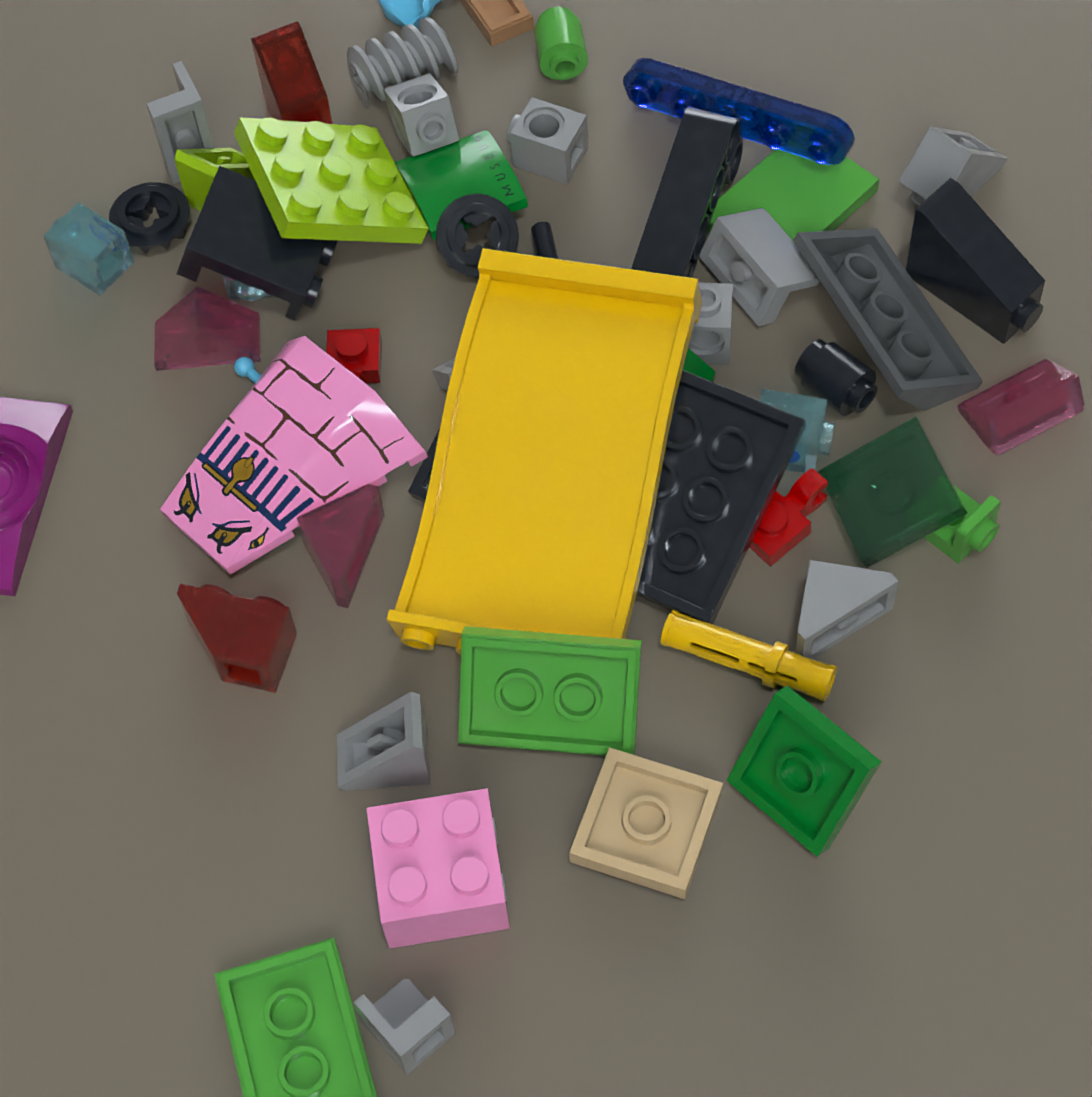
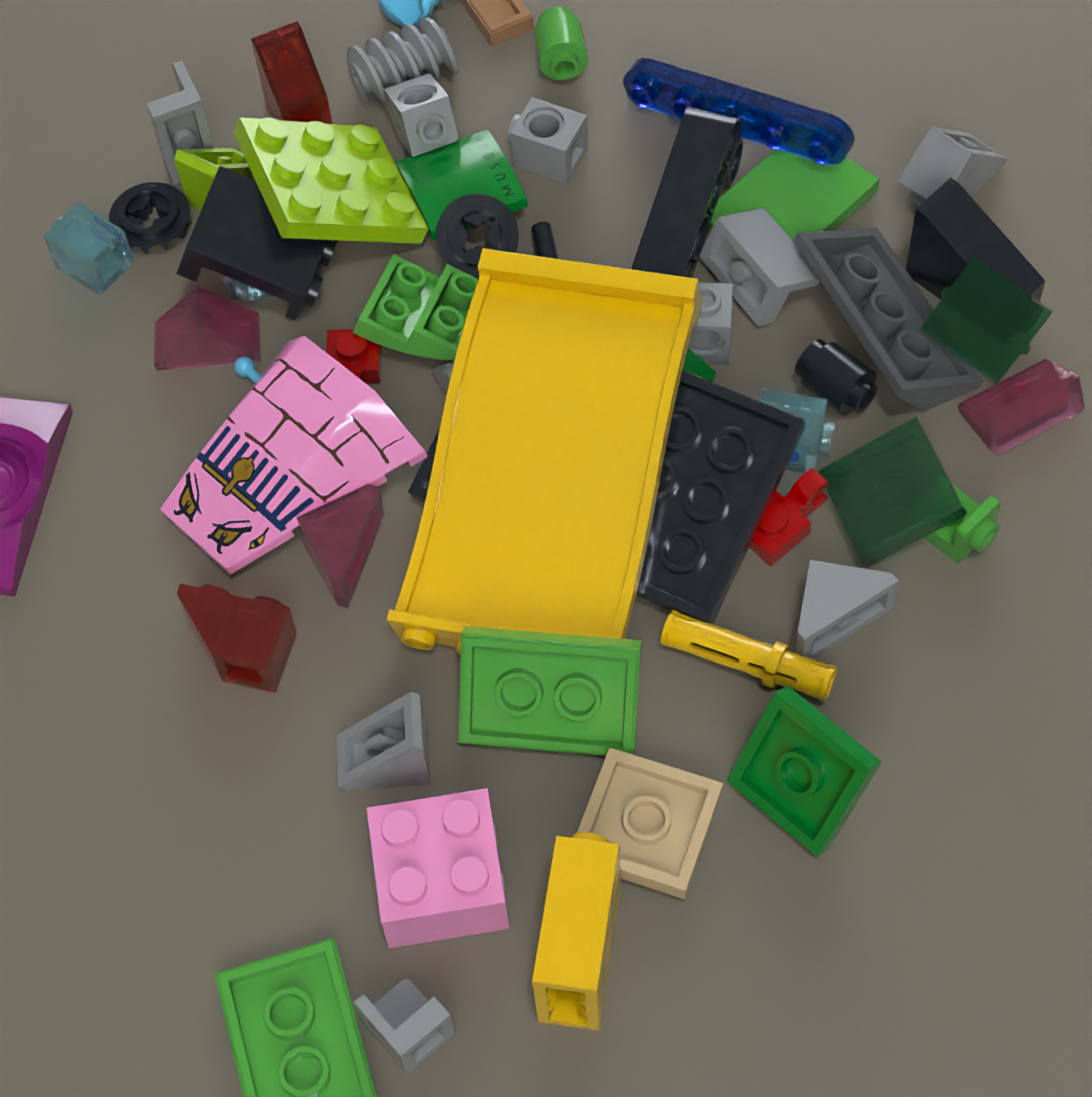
(418, 310): none -> bright green slope
(577, 931): none -> yellow brick
(986, 319): none -> clear green piece

